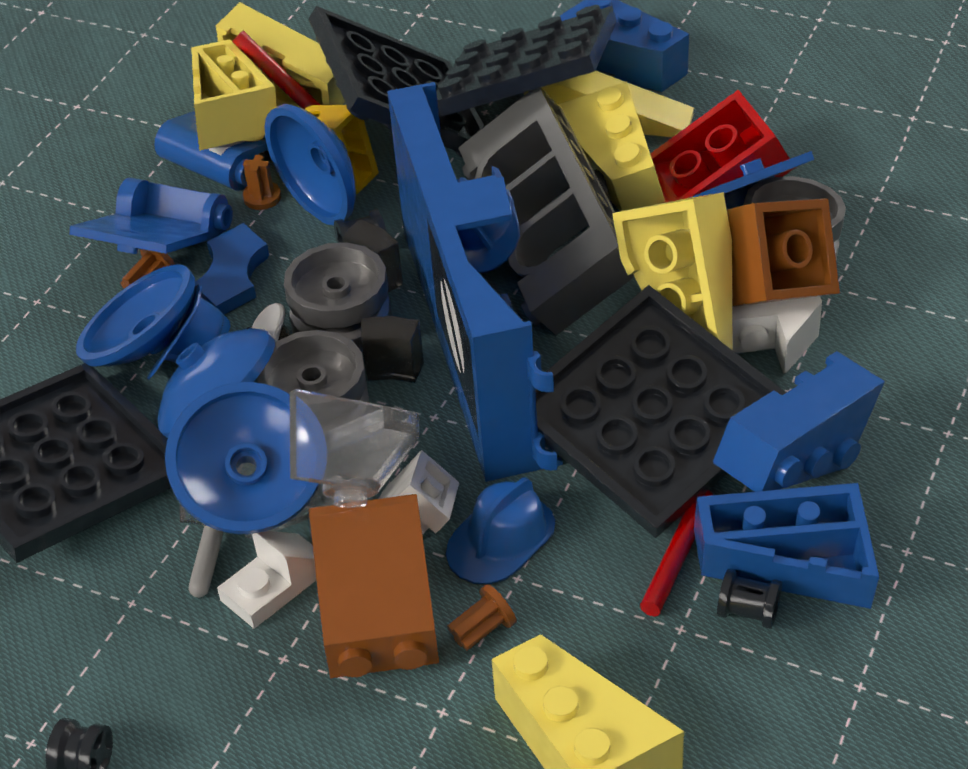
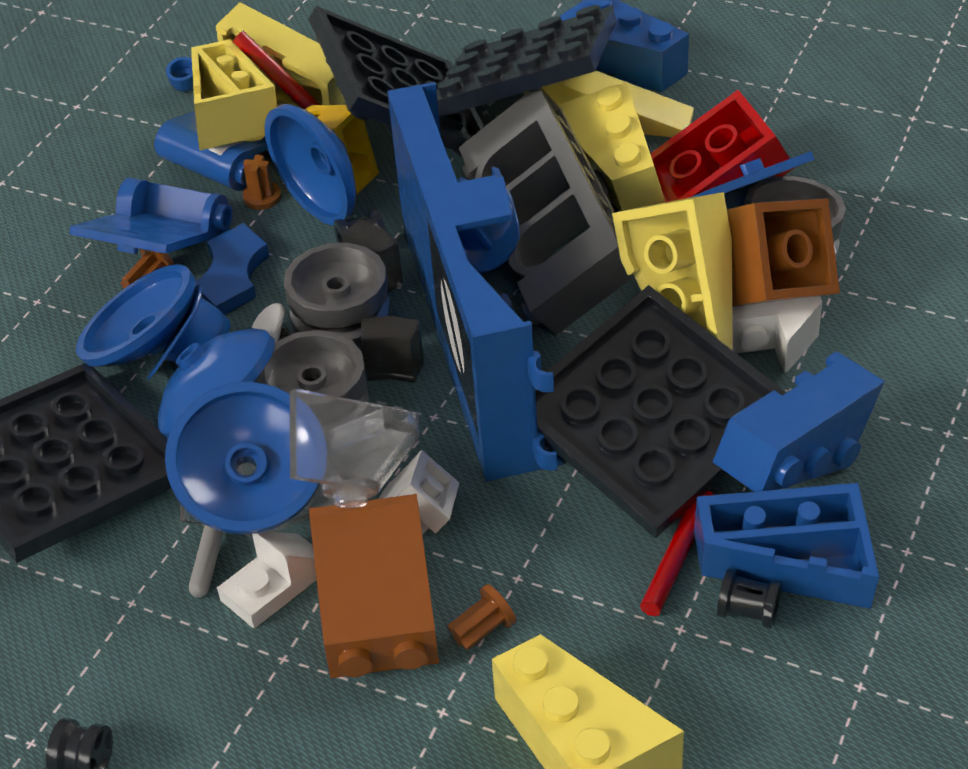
(180, 74): none -> blue hinge
(500, 533): blue piece -> none

